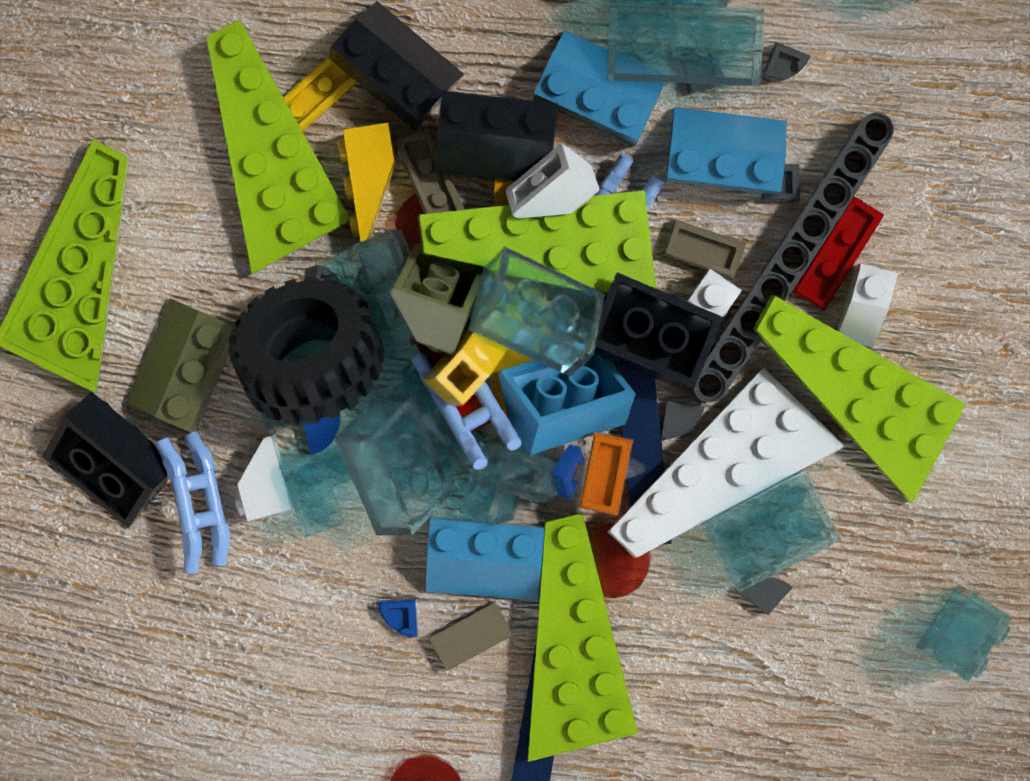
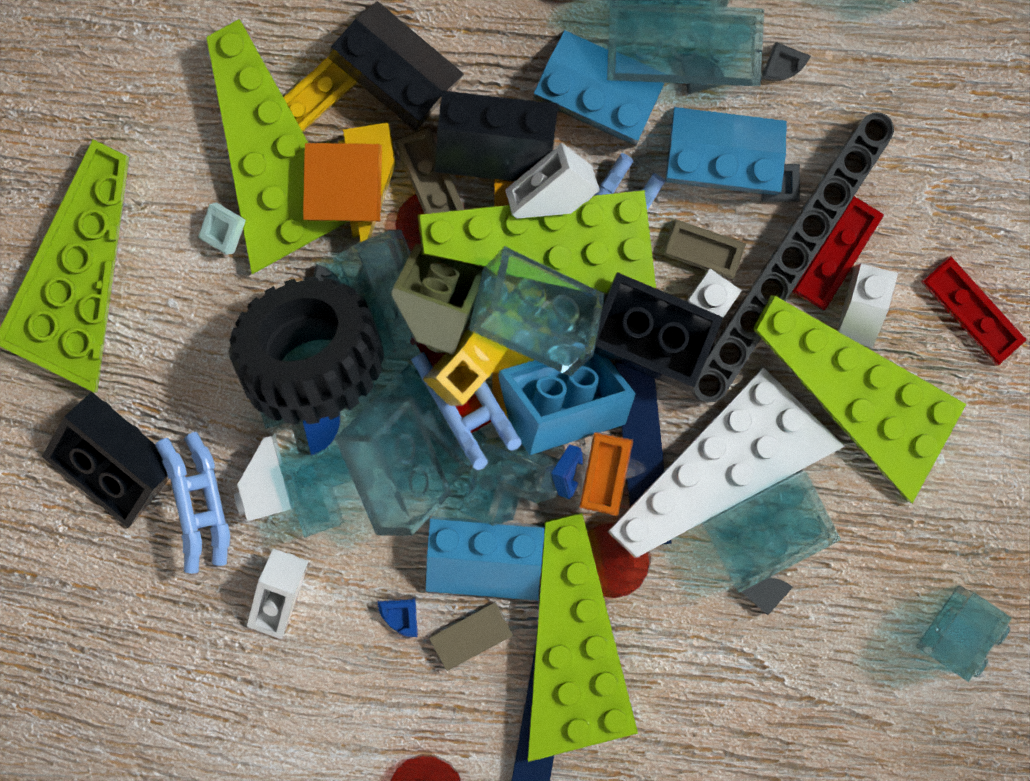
(182, 366): olive slope -> none
(221, 228): none -> light aqua tile
(277, 593): none -> white slope
(342, 182): none -> orange tile
(680, 418): dark grey tile -> none
(973, 310): none -> red tile

